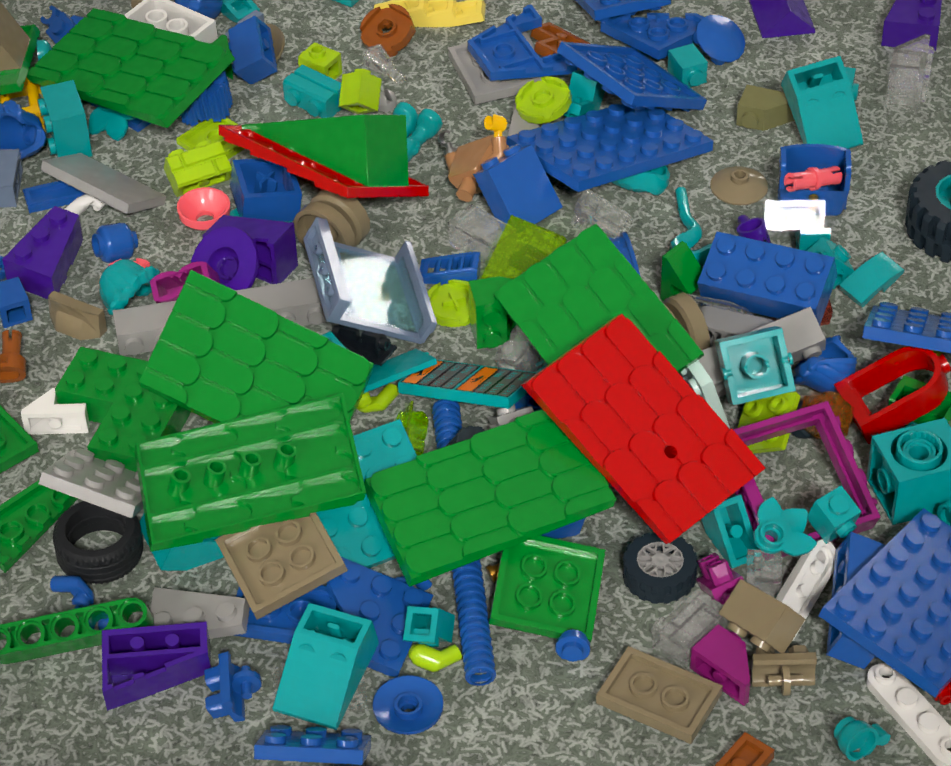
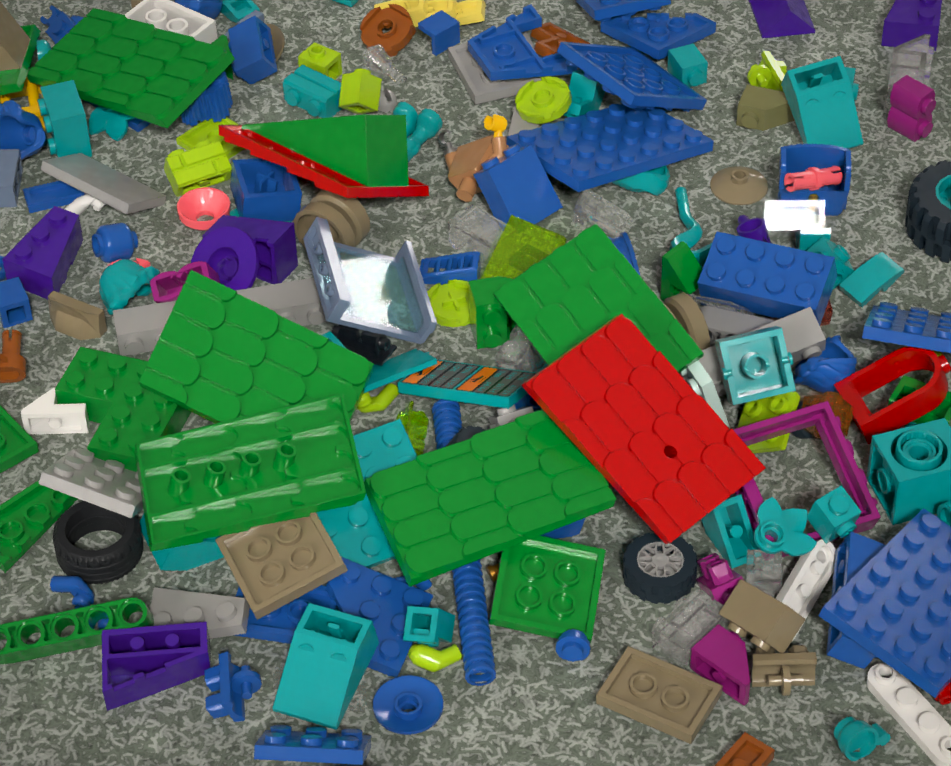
(443, 31): none -> blue panel
(719, 39): blue dish -> none
(768, 73): none -> lime hips
(911, 108): none -> magenta brick

